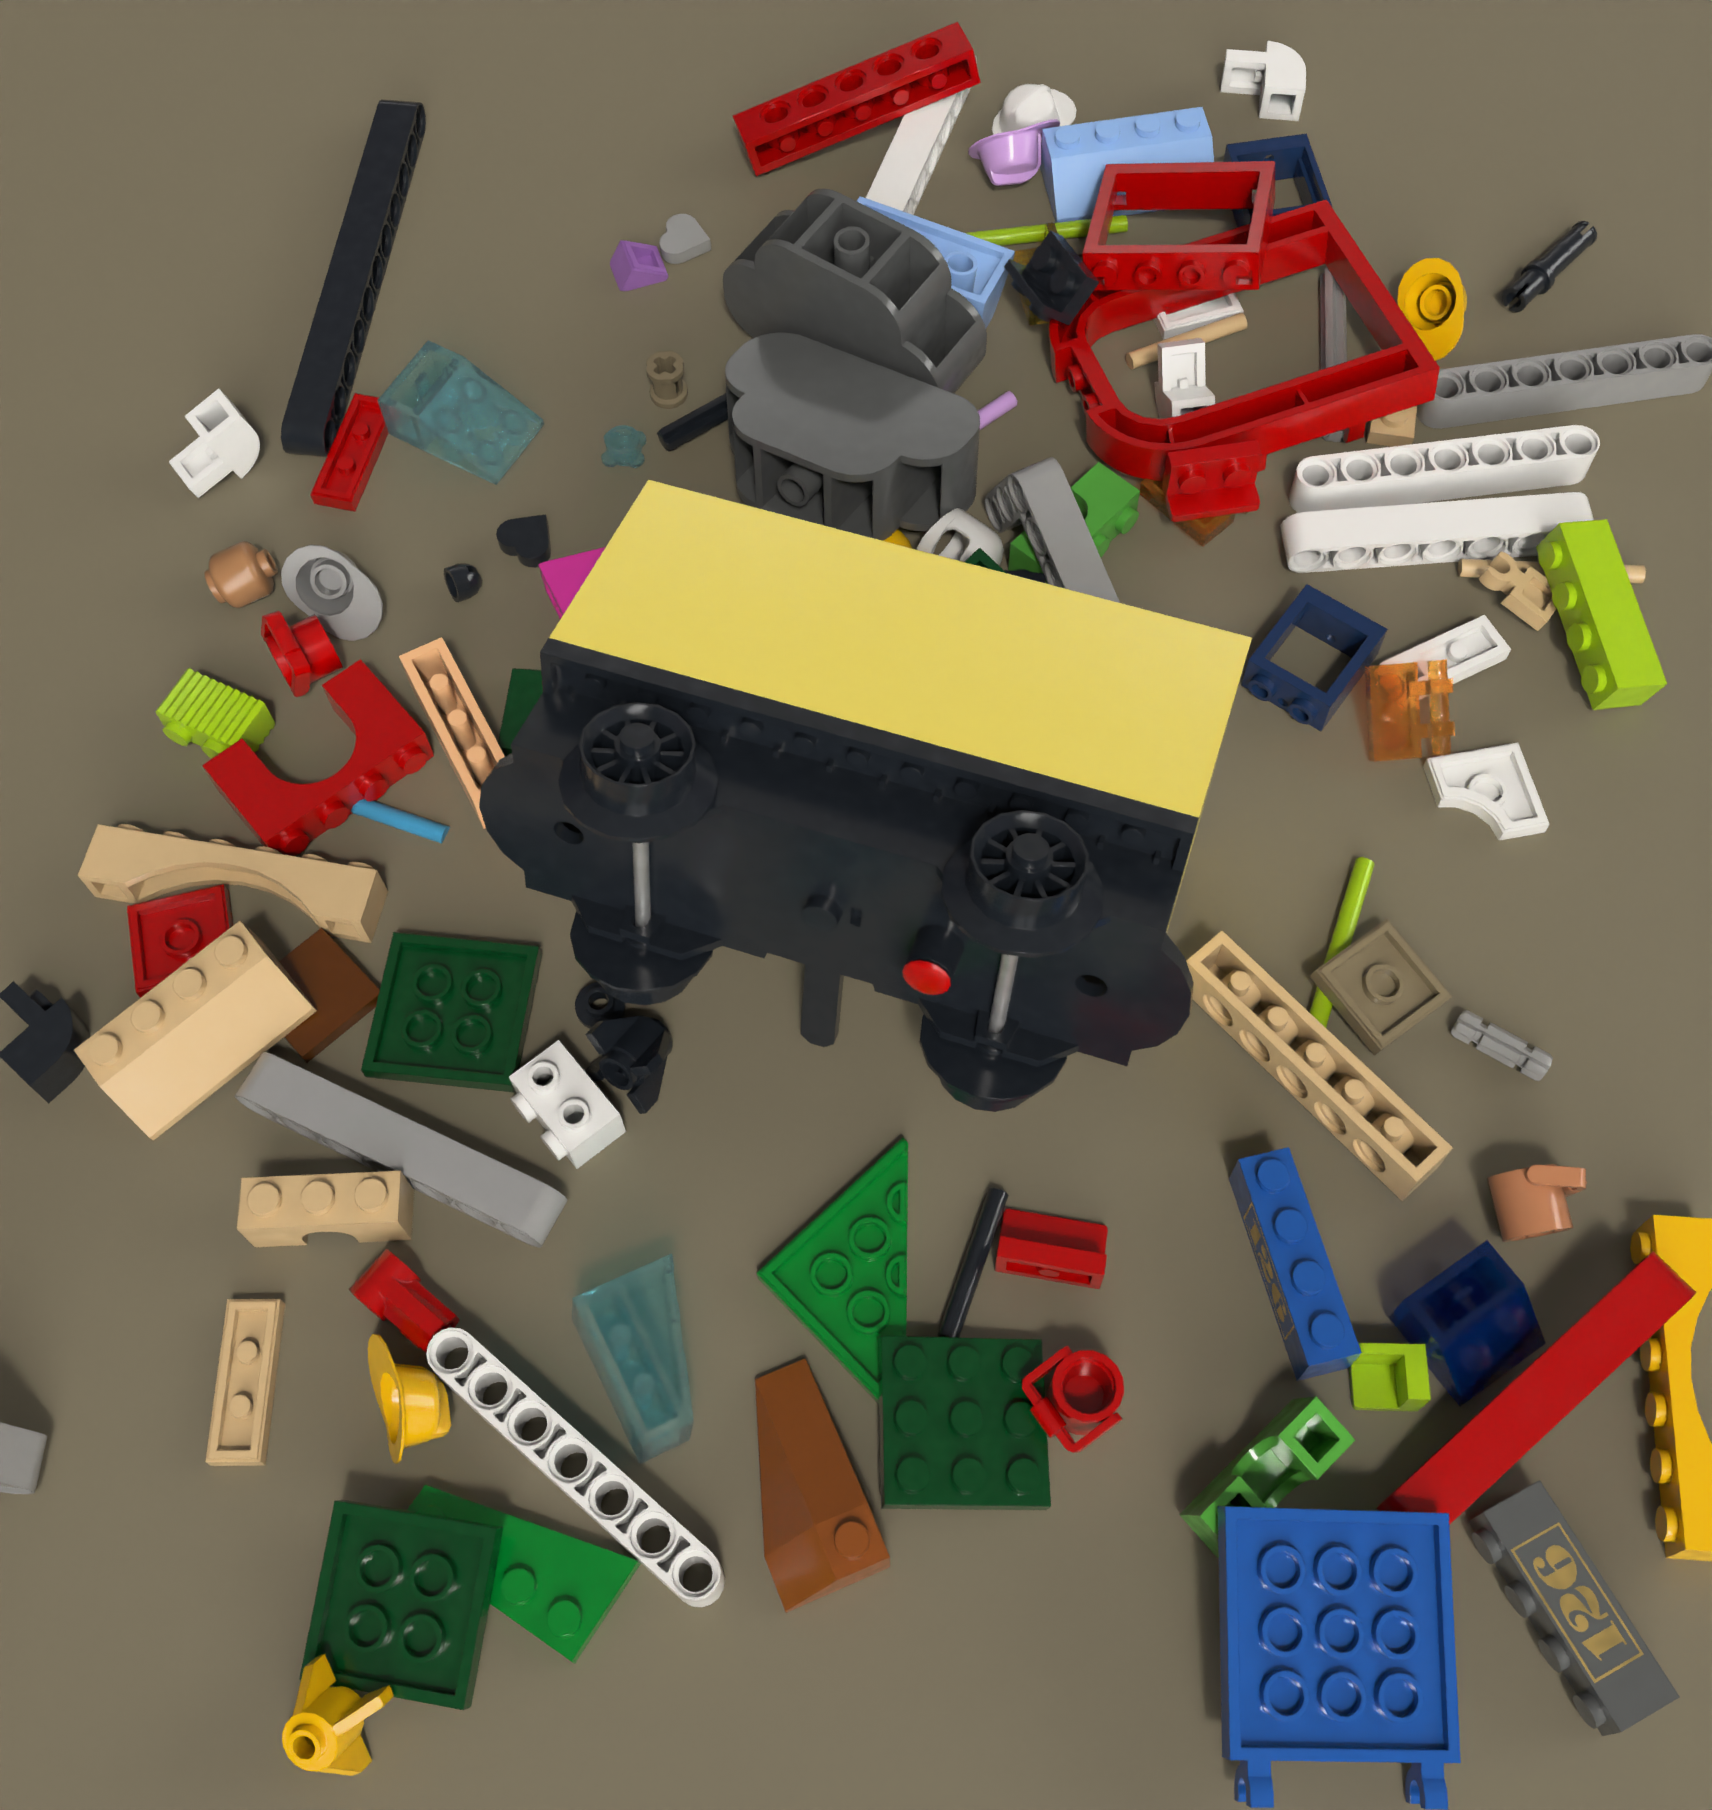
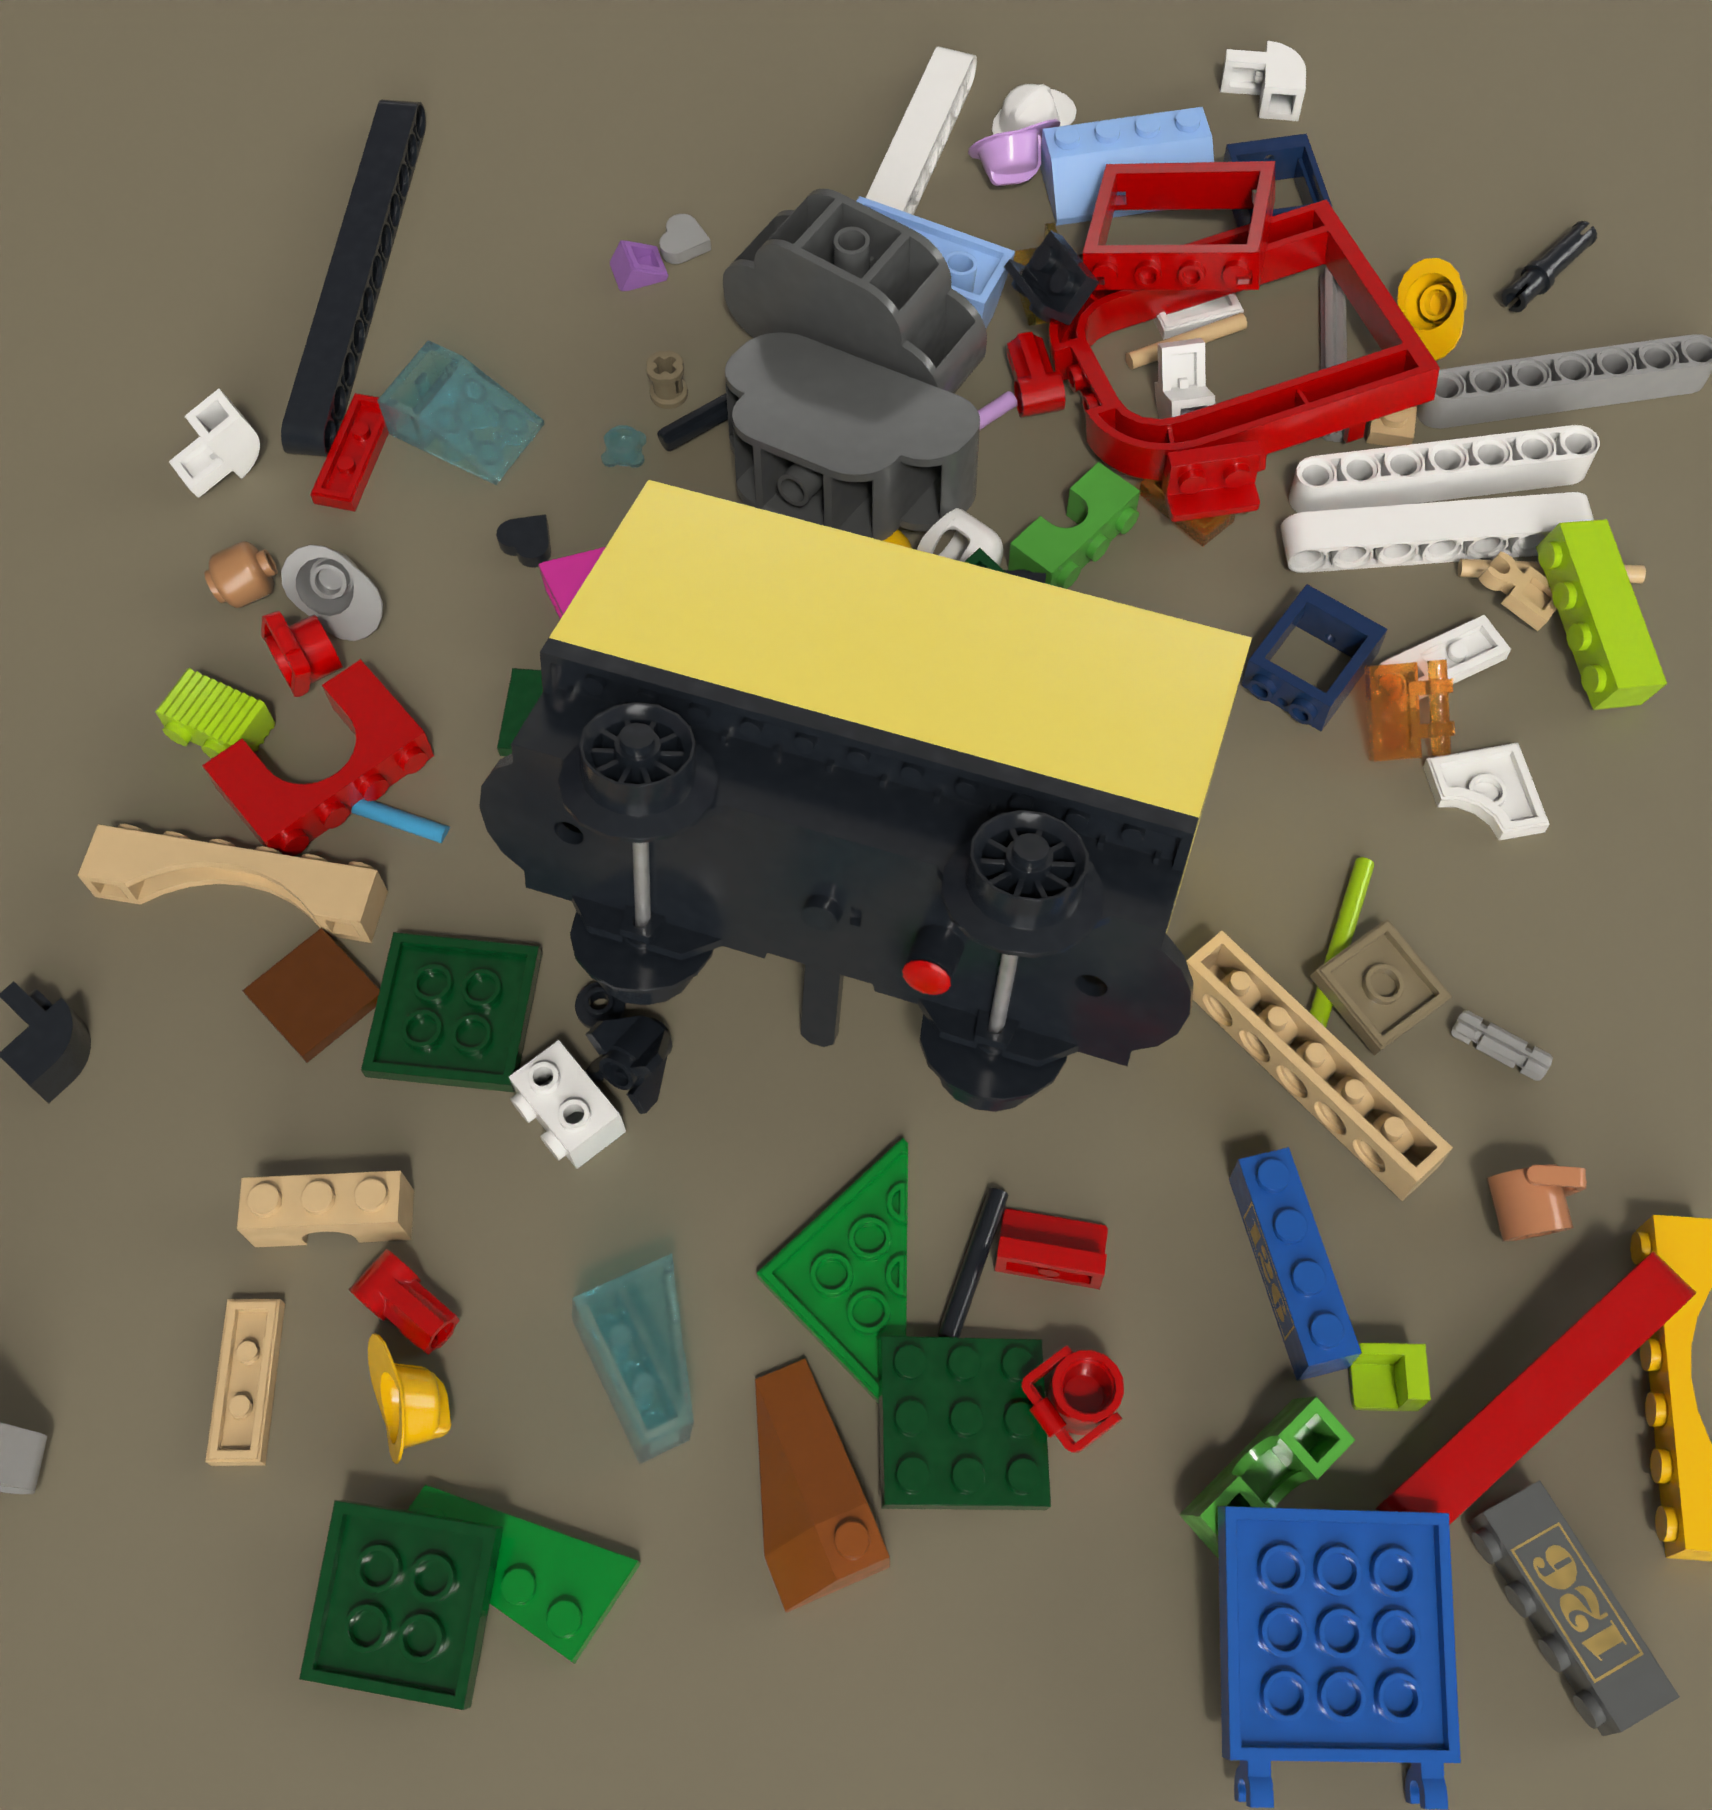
(173, 931): red tile -> none
(195, 1030): tan slope -> none
(329, 1723): yellow brick -> none
(395, 1143): light grey beam -> none
(453, 716): light nougat brick -> none
(462, 581): black hinge -> none
(593, 1483): white beam -> none
(857, 98): red brick -> none
(1035, 233): lime bar -> none
(1035, 382): none -> red piece
(1054, 524): light grey beam -> none
(1472, 1322): clear blue slope -> none

